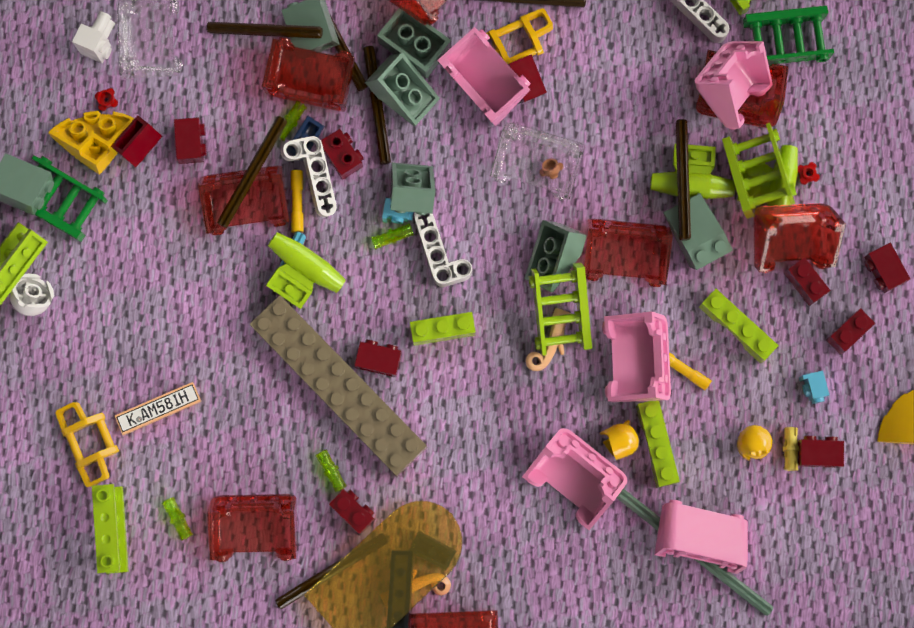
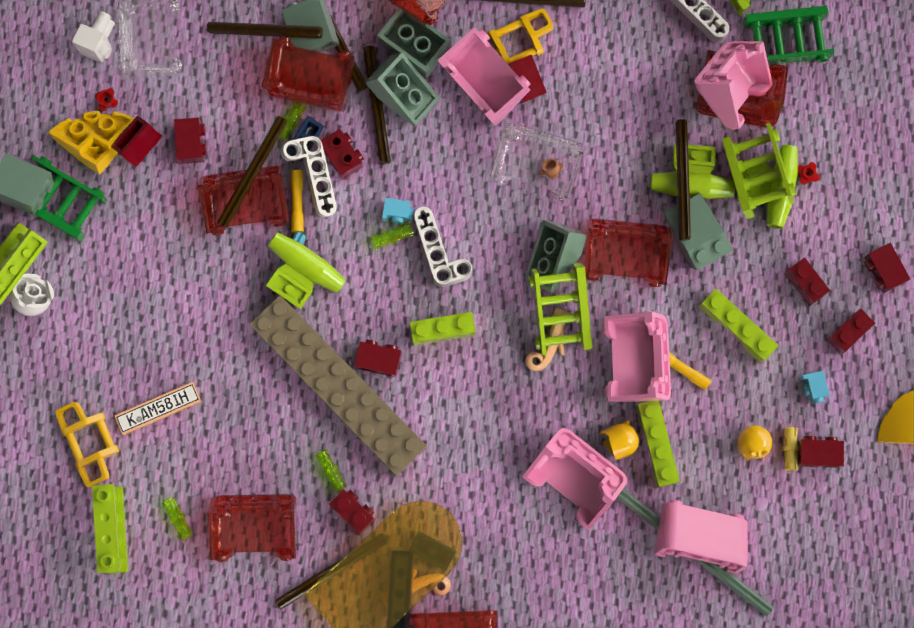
(412, 188): sand green slope -> none
(797, 233): clear red windscreen -> none

